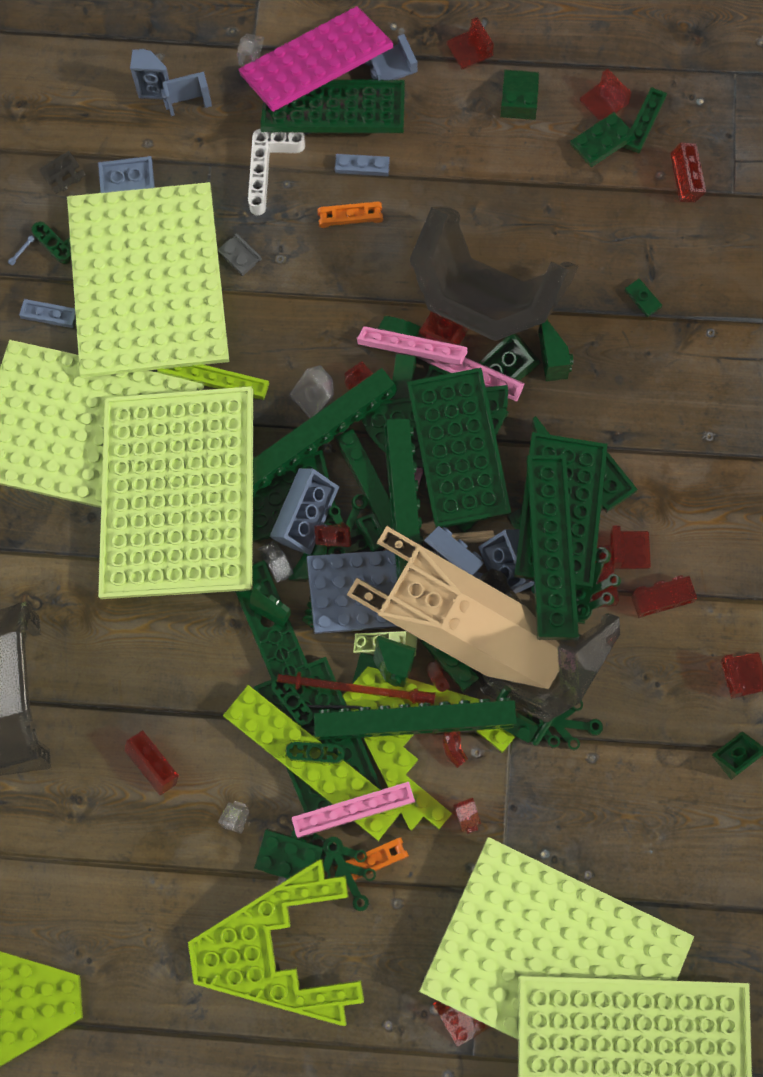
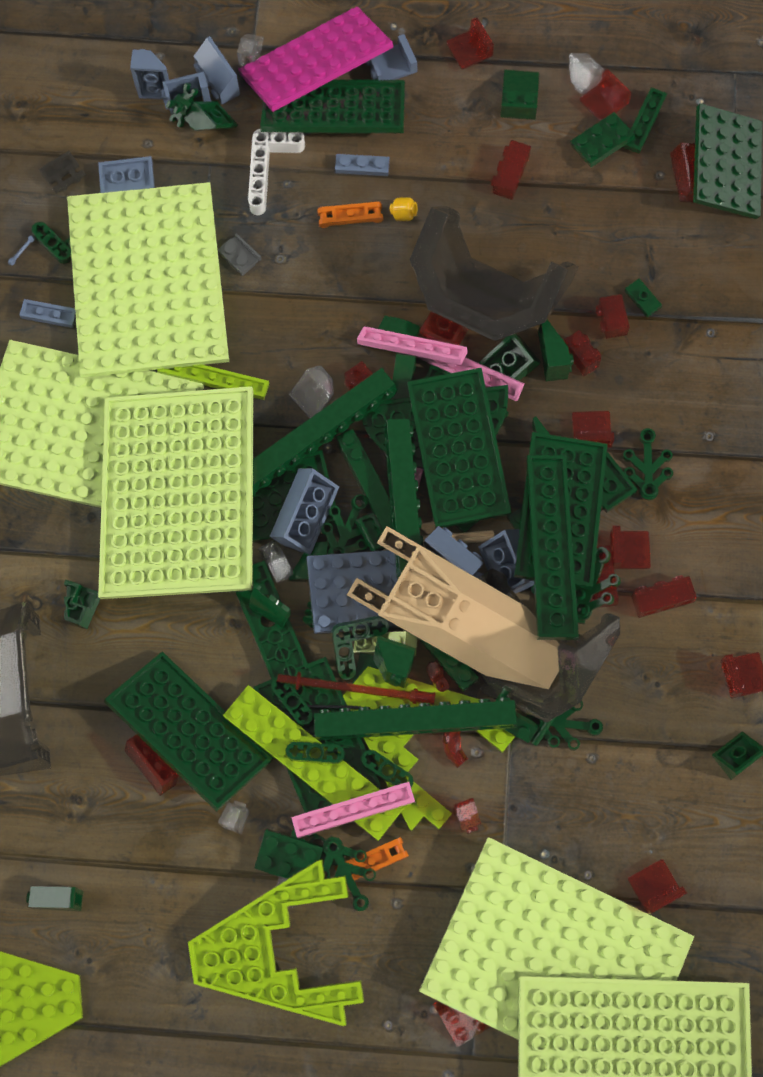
(55, 898): none -> slope
(80, 604): none -> dark green slope
(182, 104): none -> dark green pin
(188, 730): none -> dark green plate
(209, 116): none -> dark green slope
(217, 71): none -> sand blue slope
(333, 535): clear red slope -> none
(346, 641): none -> dark green beam
(377, 758): none -> dark green beam
(403, 209): none -> yellow head
(510, 169): none -> clear red brick
(584, 72): none -> clear slope
(584, 355): none -> clear red brick
(593, 427): none -> clear red bracket
(613, 316): none -> clear red brick
(647, 467): none -> dark green plant
(655, 886): none -> clear red bracket
(728, 161): none -> dark green plate

